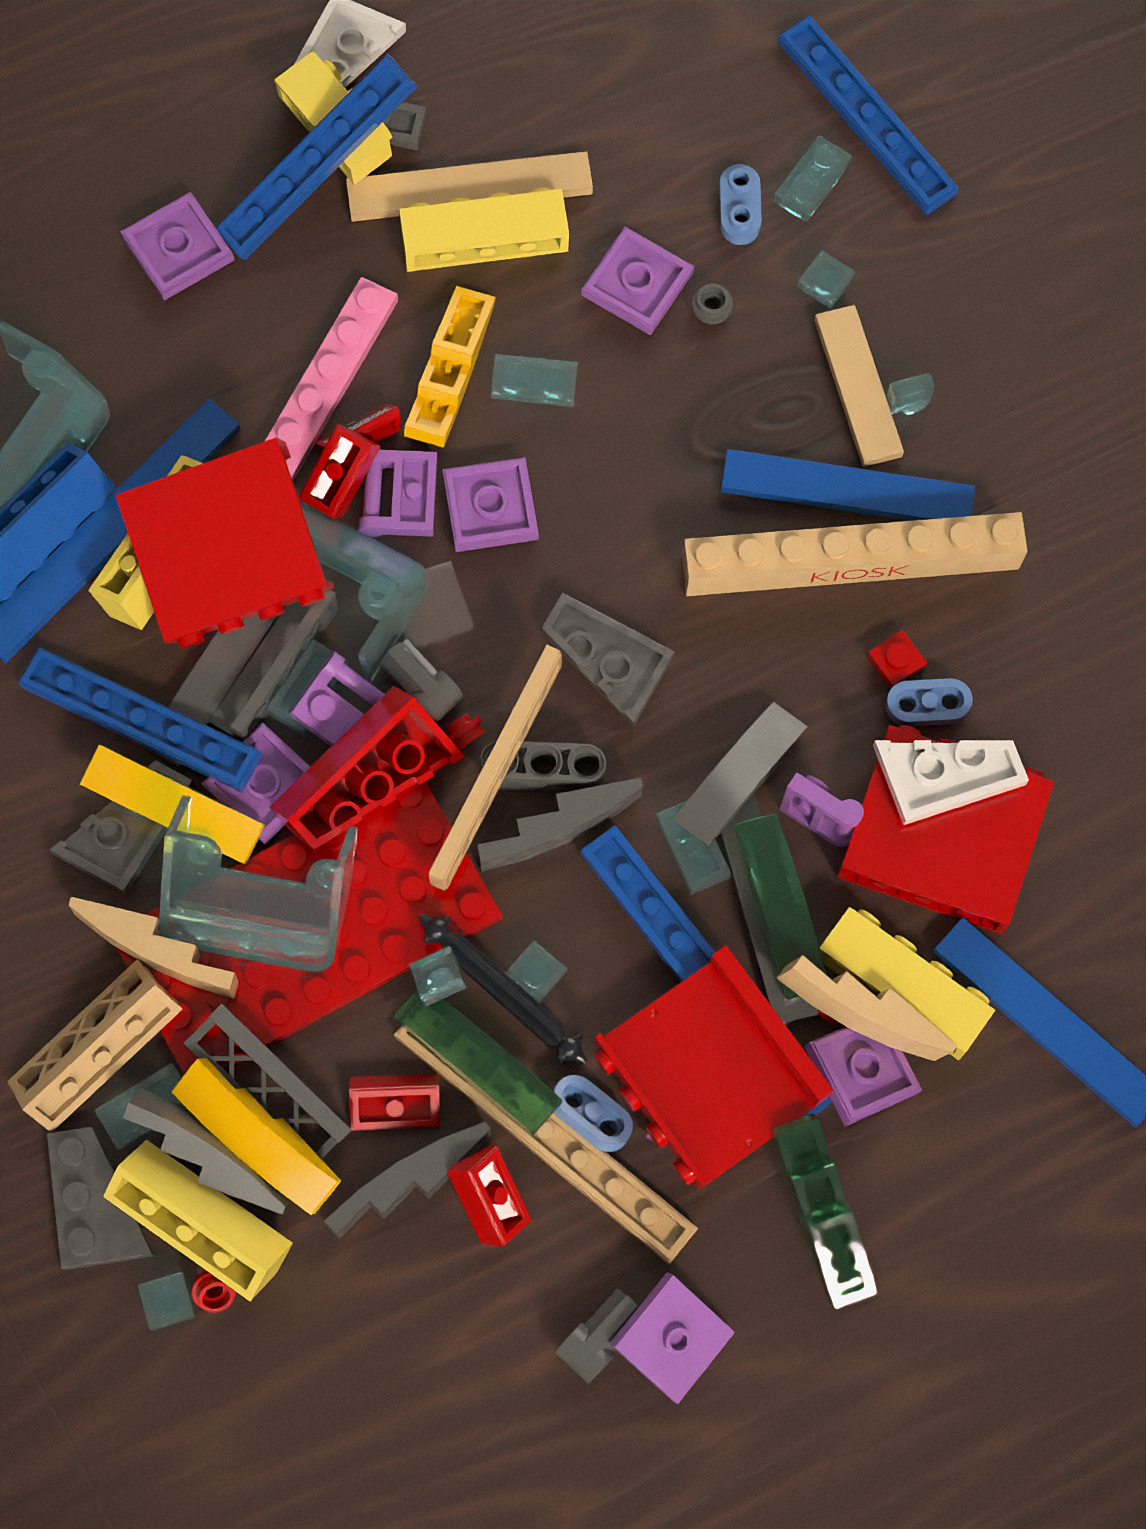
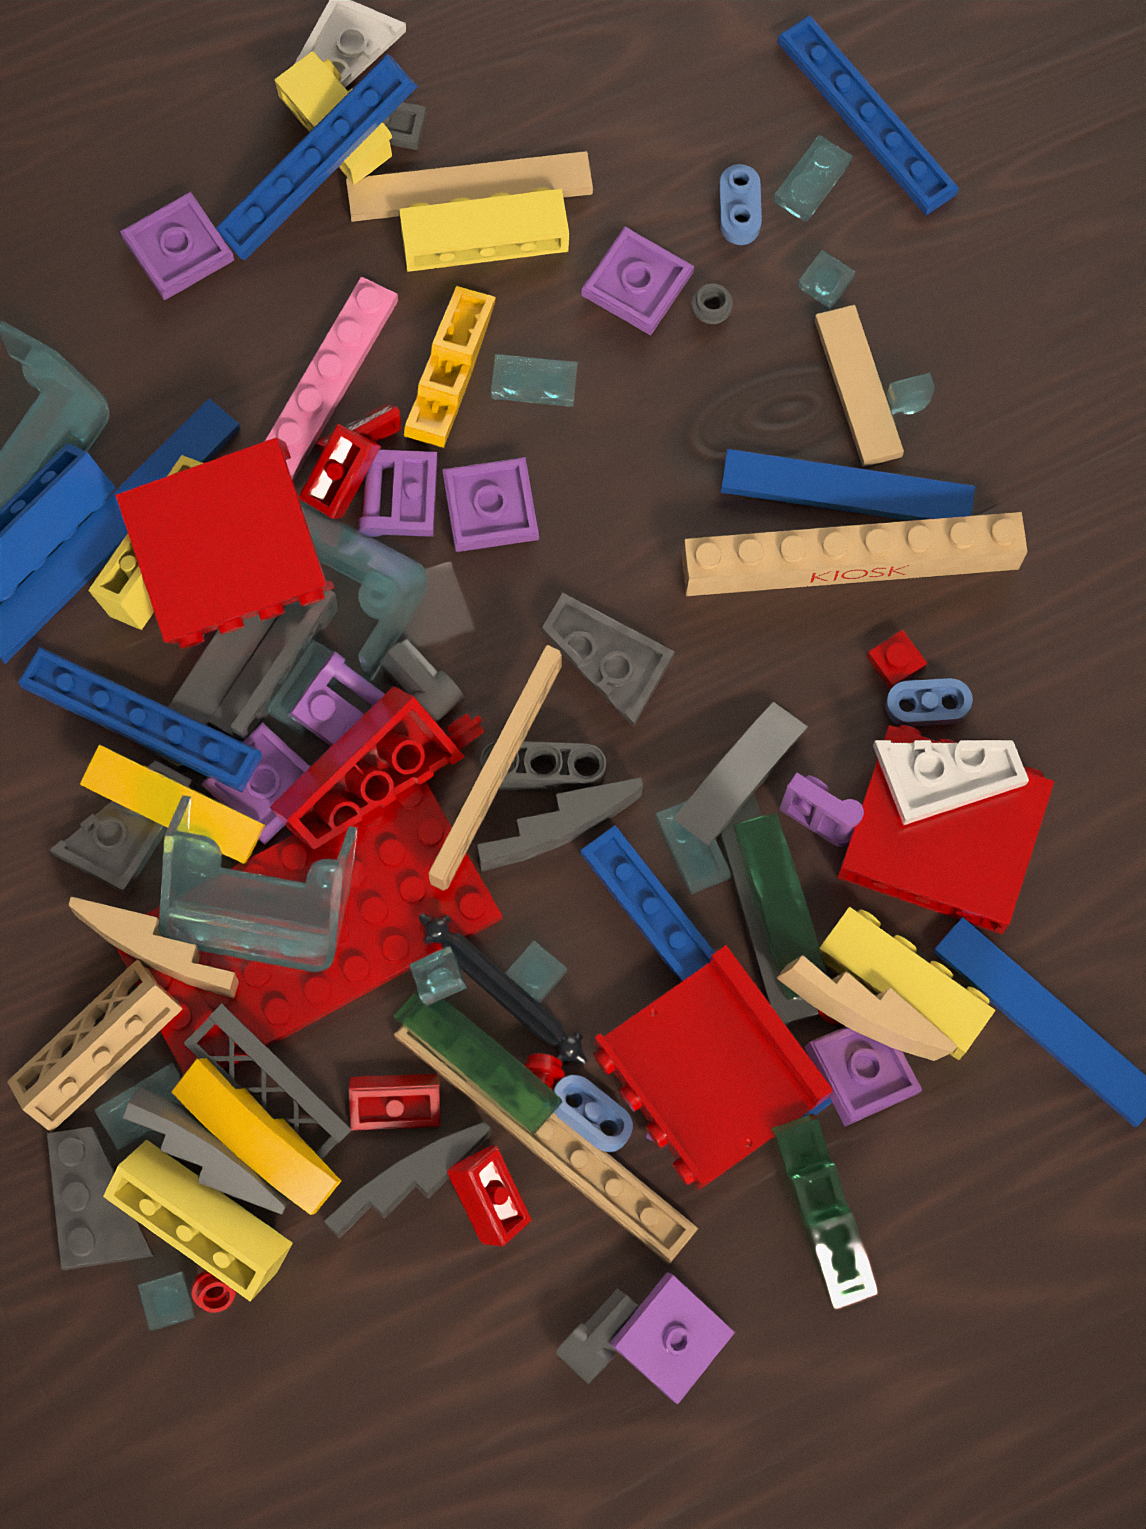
(546, 1068): none -> red plate

